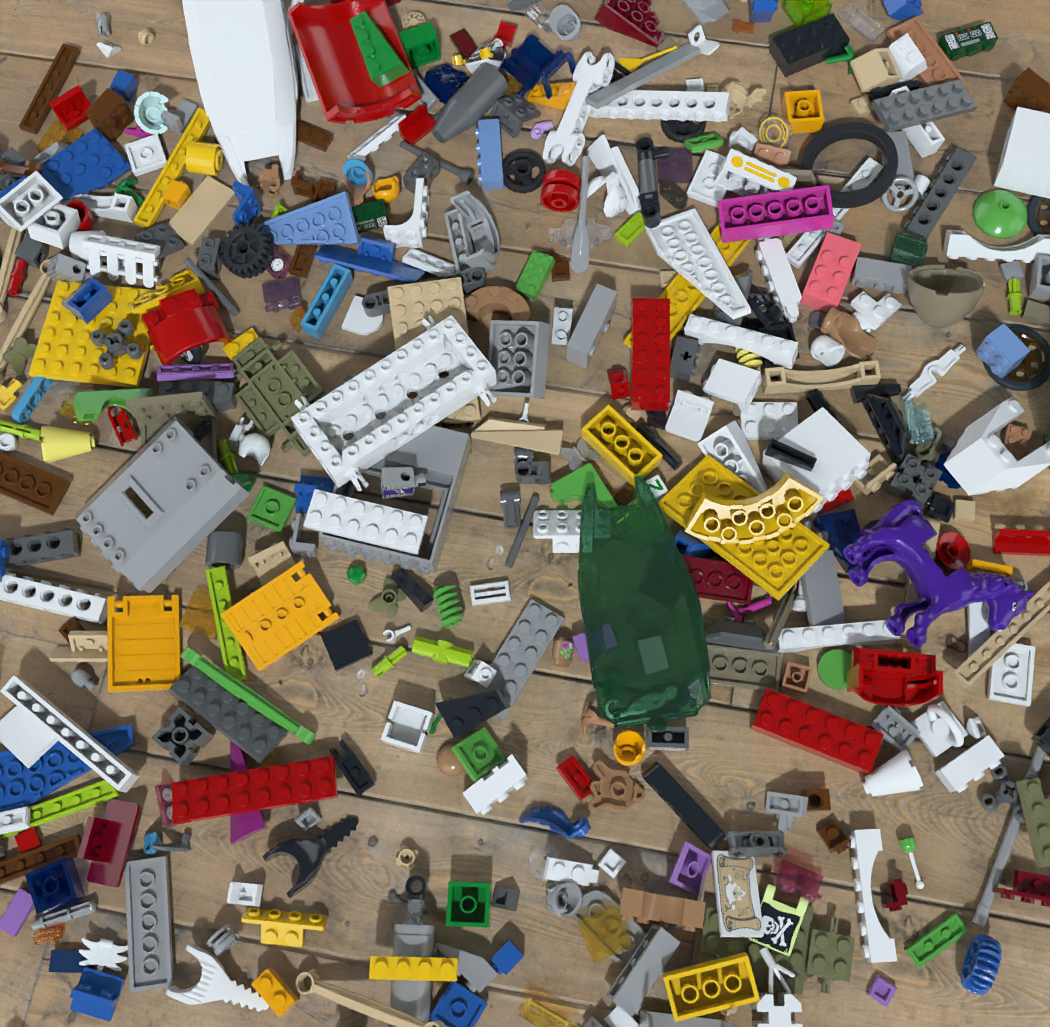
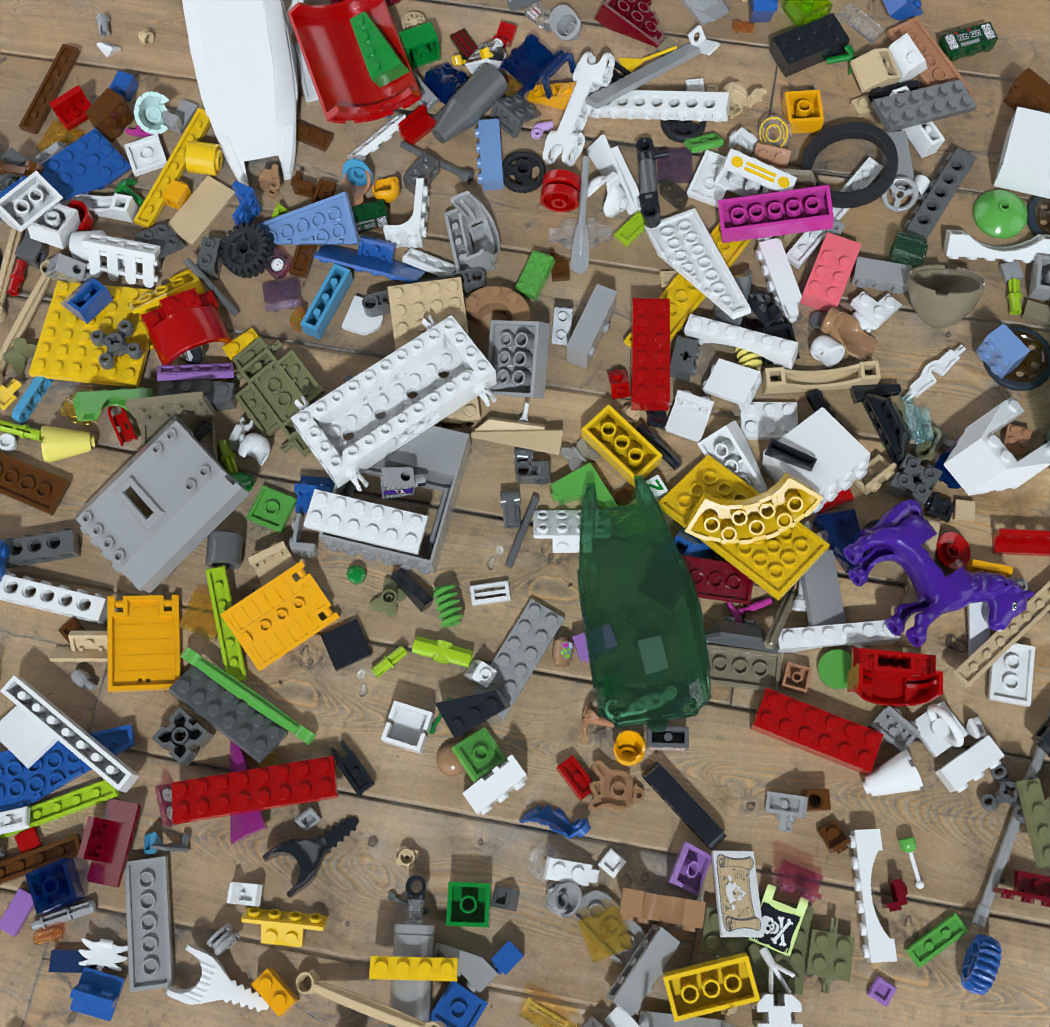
(396, 633): white hand -> none
(769, 843): dark grey piece -> none

